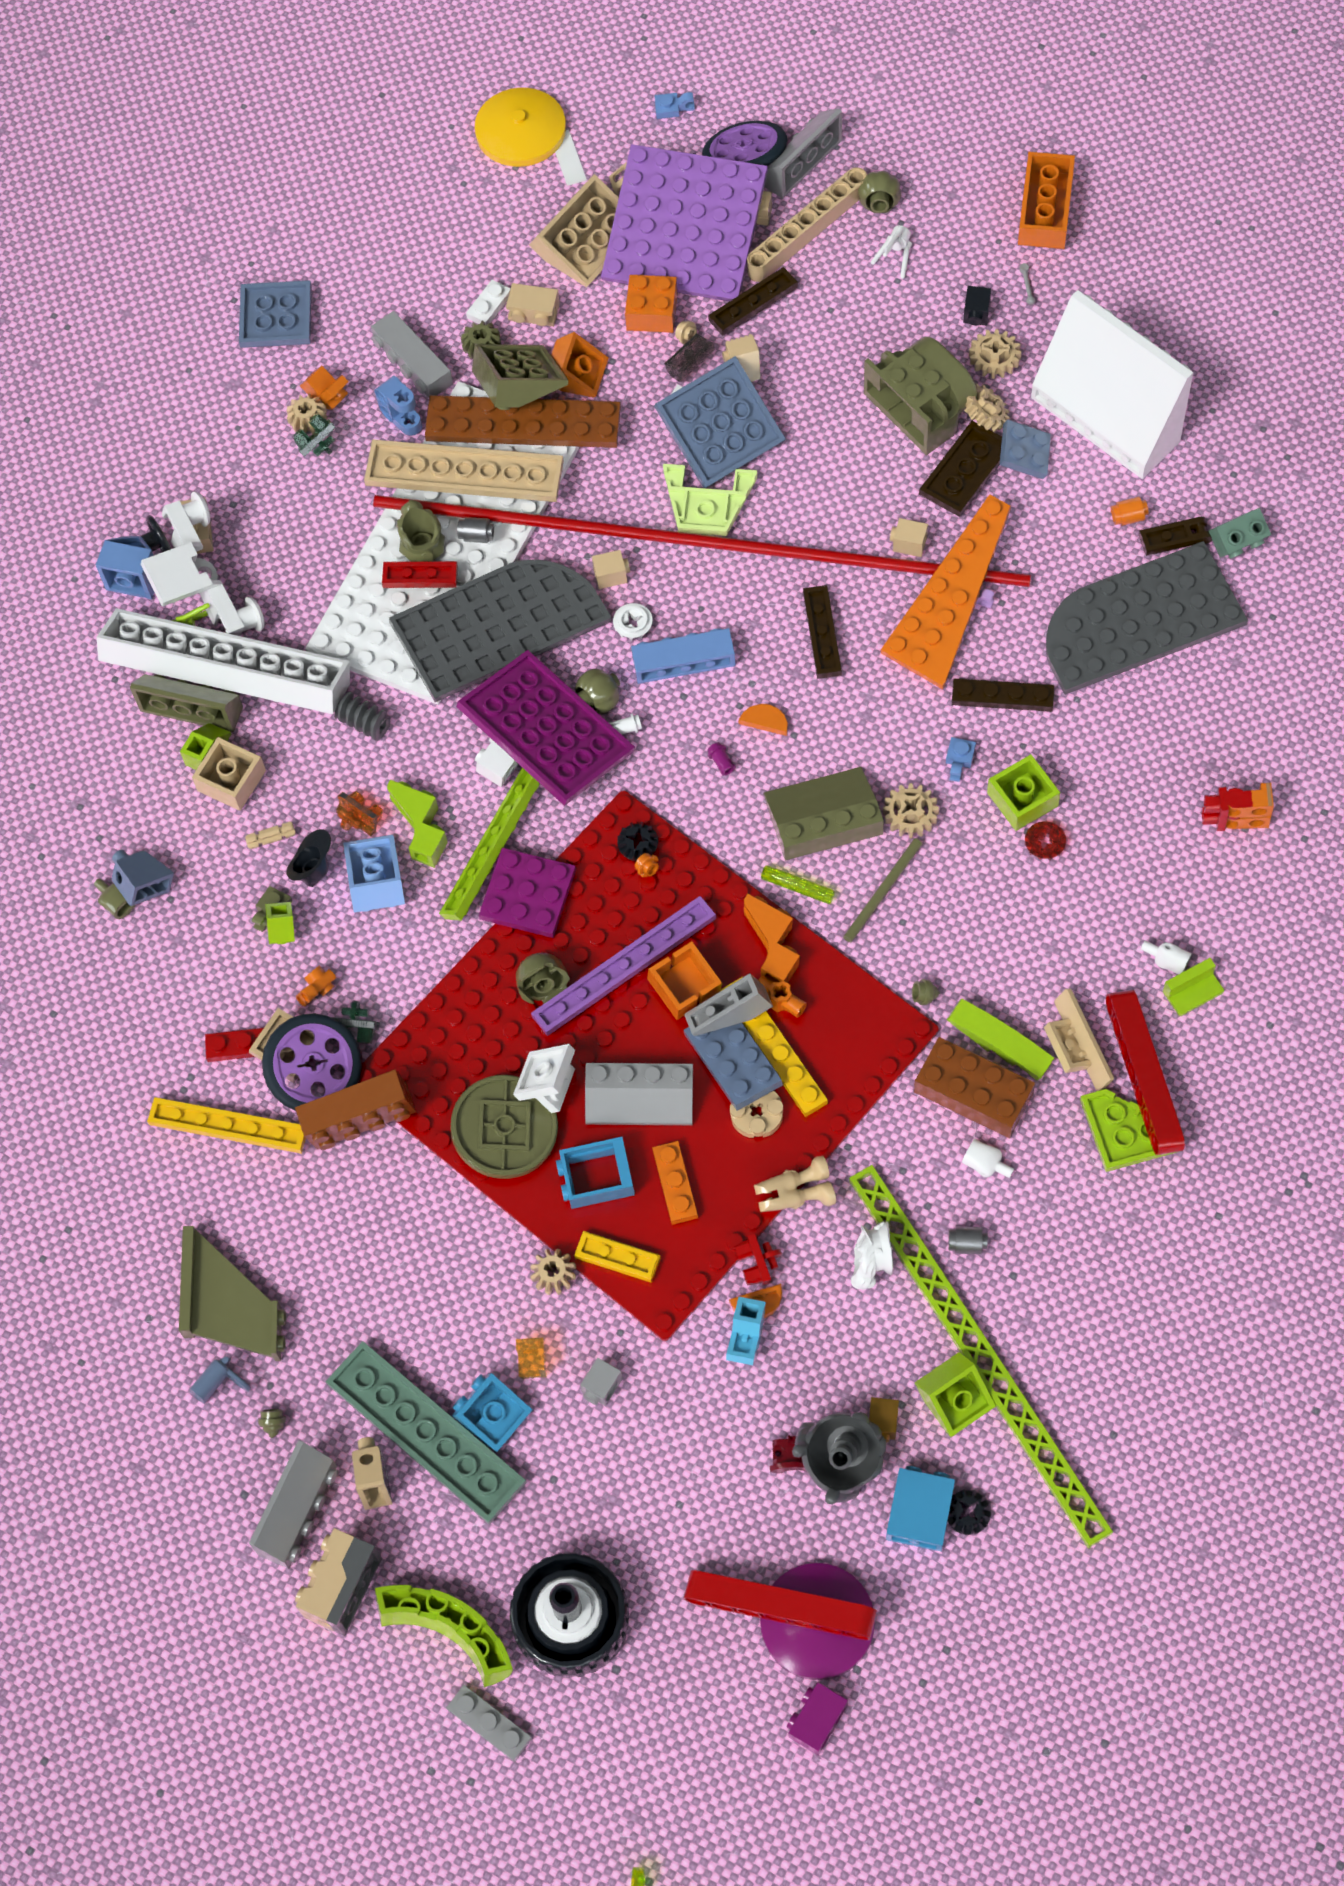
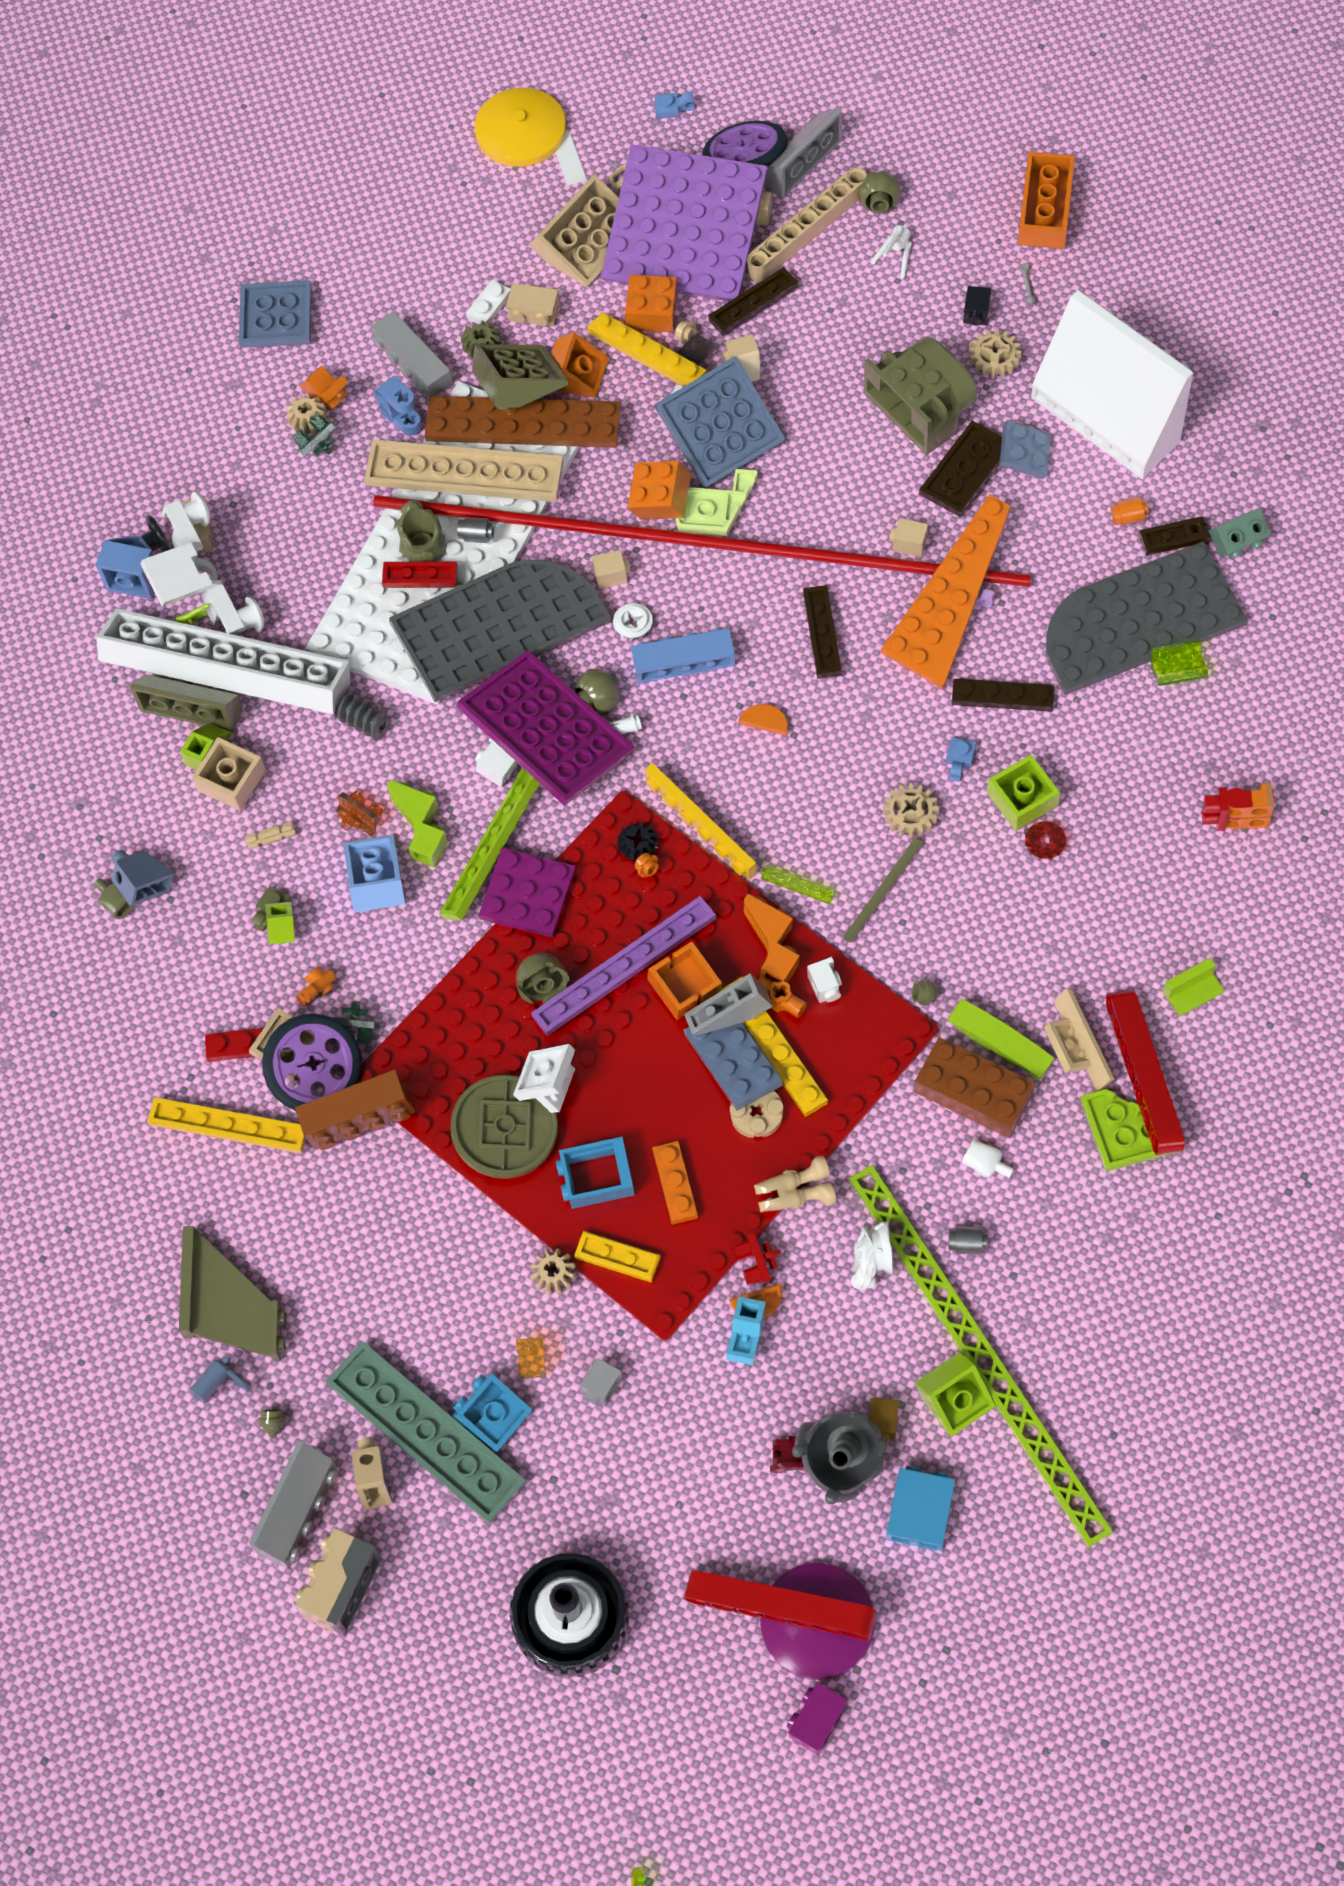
(310, 859): black piece -> none
(450, 1618): lime brick -> none
(489, 1723): light grey plate -> none
(638, 1094): light grey slope -> none
(645, 350): none -> yellow plate
(659, 490): none -> orange brick
(706, 828): none -> yellow plate
(718, 754): magenta pin -> none
(824, 813): olive slope -> none
(824, 980): none -> white brick
(969, 1525): black gear -> none
(987, 409): tan gear -> none
(1168, 956): white piece -> none
(1178, 663): none -> clear neon green bracket

